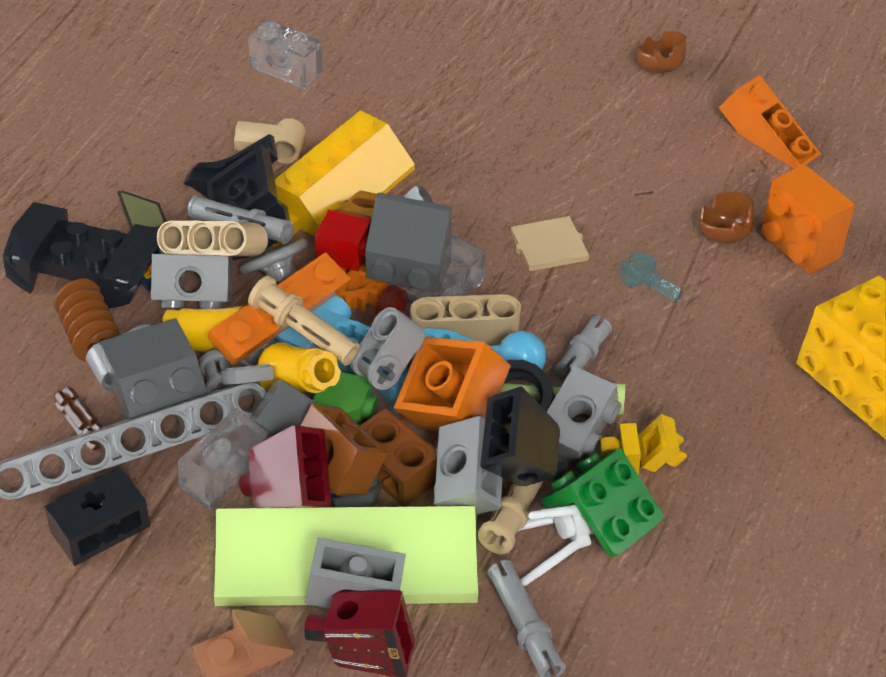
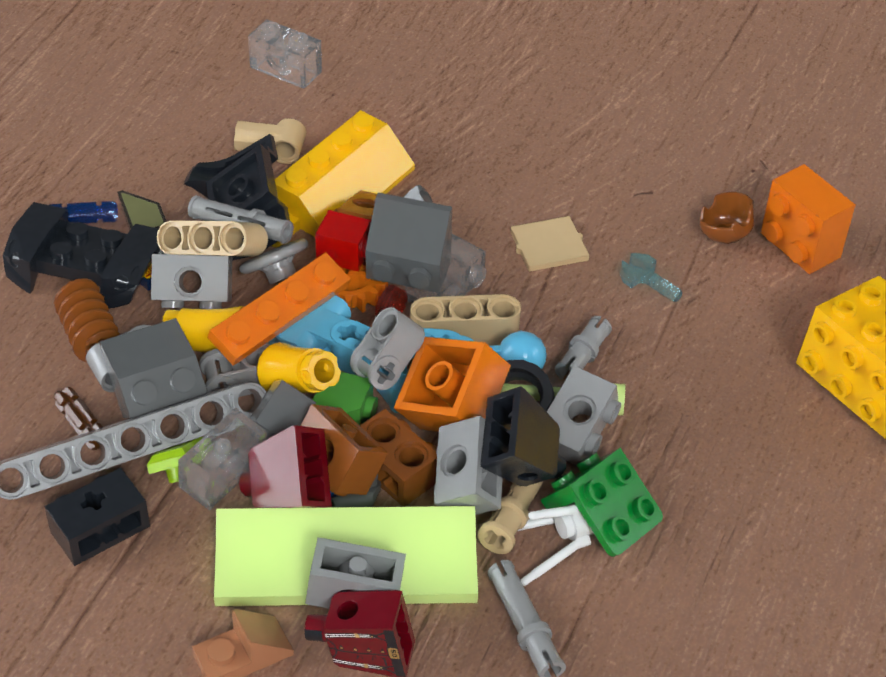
(90, 212): none -> clear blue axle
(168, 459): none -> lime piece
(247, 374): light grey tile -> none
(290, 311): tan pin -> none
(628, 442): yellow tile -> none
(660, 444): yellow tile -> none
(663, 54): dark orange hair -> none
(767, 123): orange slope -> none

